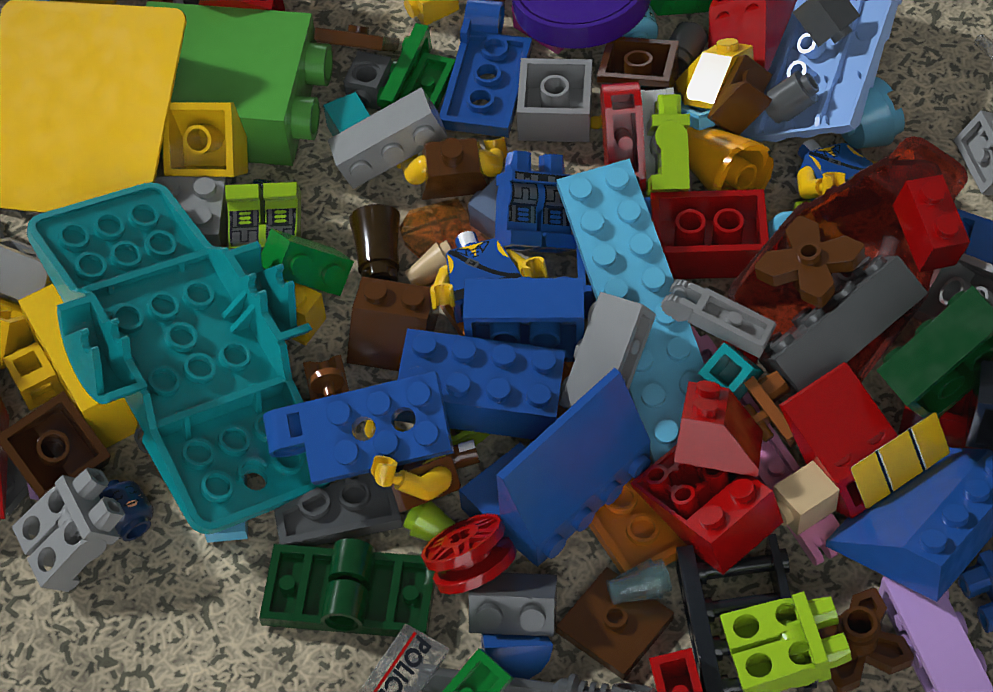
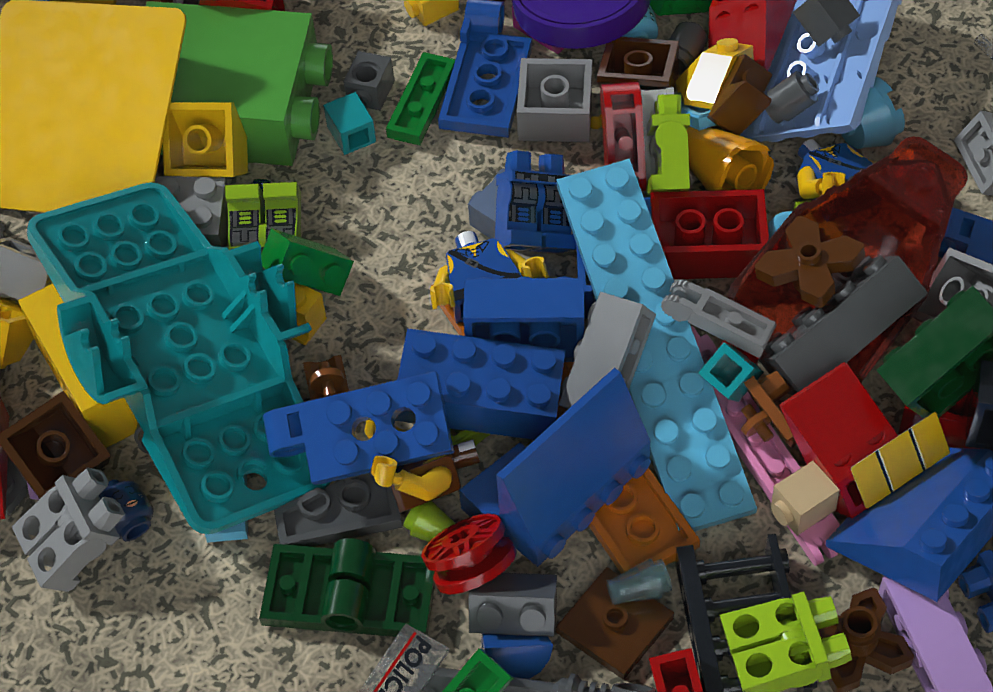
(32, 375): yellow brick -> none
(356, 37): reddish brown plate -> none
(376, 240): dark brown plant -> none
(381, 321): reddish brown slope -> none
(386, 138): light grey brick -> none
(402, 70): green plate -> none
(427, 266): tan cone -> none
(433, 224): clear orange slope -> none
(454, 167): reddish brown torso -> none
(710, 508): red slope -> none
(718, 431): red slope -> none
(931, 223): red brick -> none

